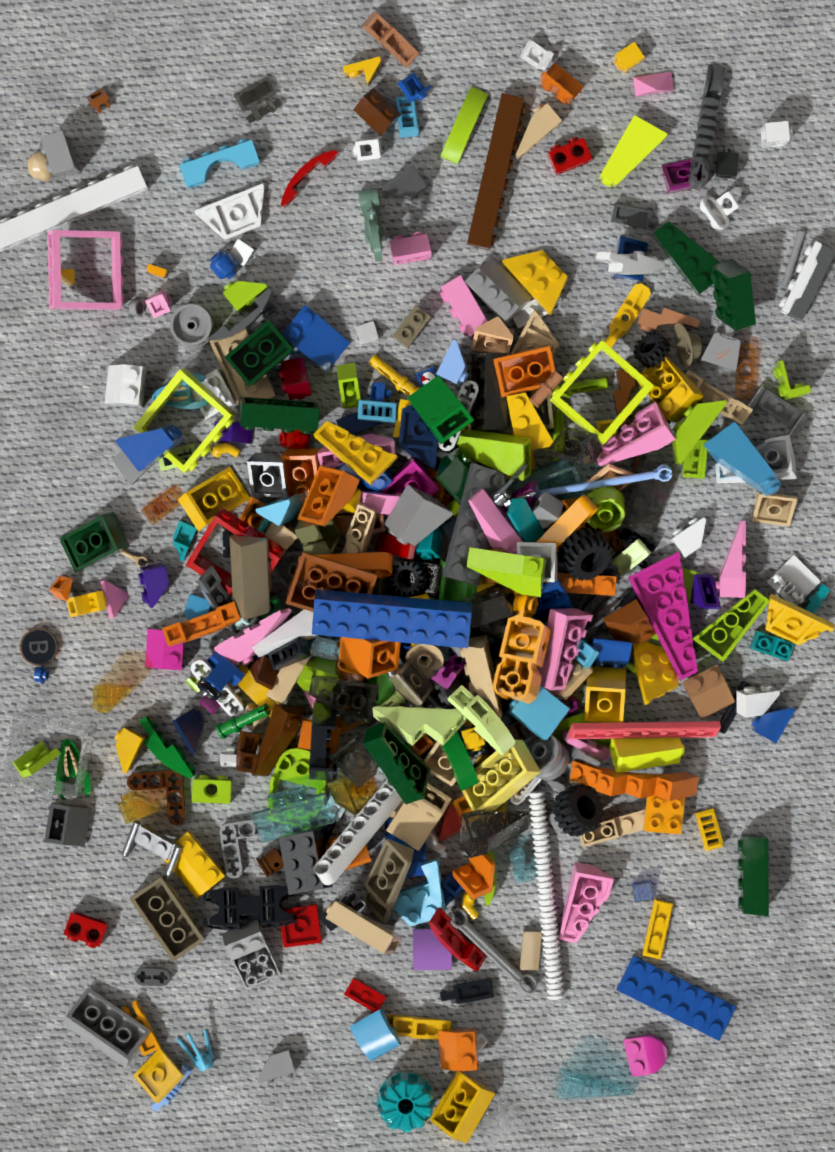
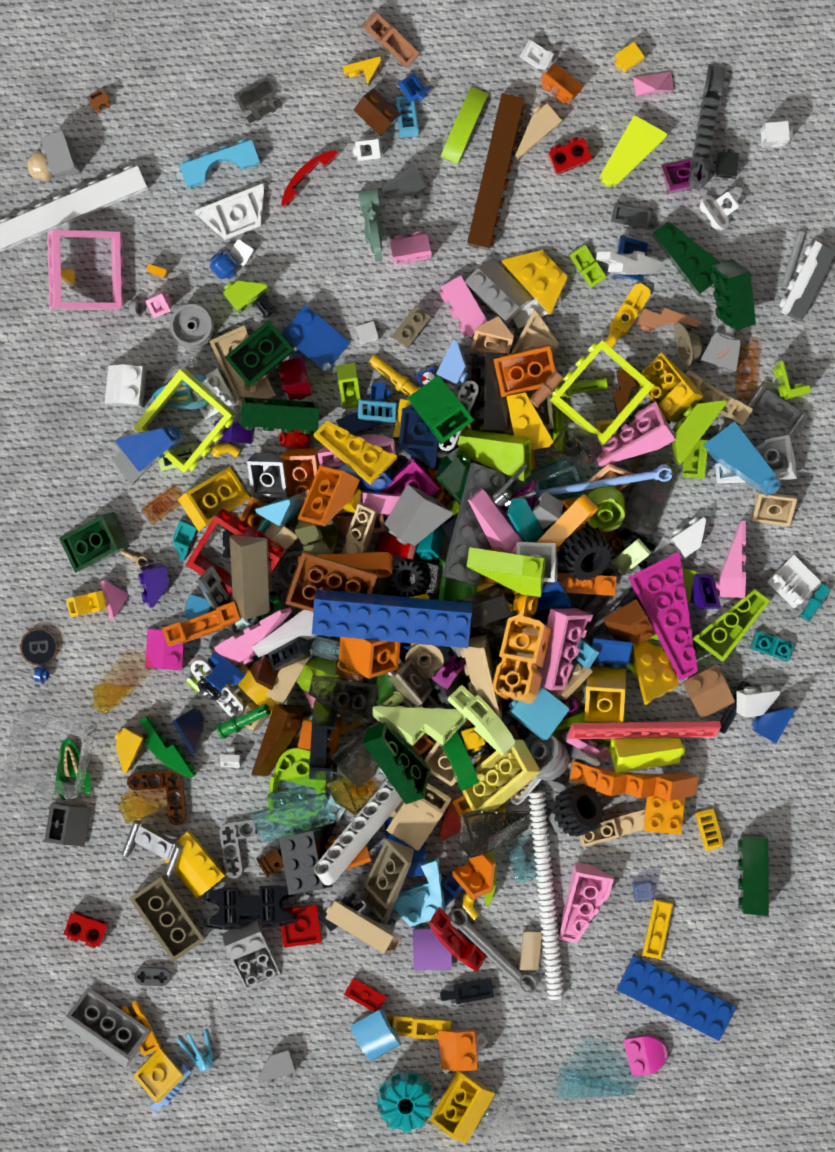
(35, 759): lime bracket -> none
(61, 588): orange slope -> none
(200, 792): lime brick -> none
(211, 705): magenta slope -> none
(246, 752): reddish brown slope -> none
(262, 301): dark grey slope -> none
(431, 843): white arm -> none
(587, 266): none -> lime slope
(652, 349): black tyre -> none
(794, 622): yellow wing -> none

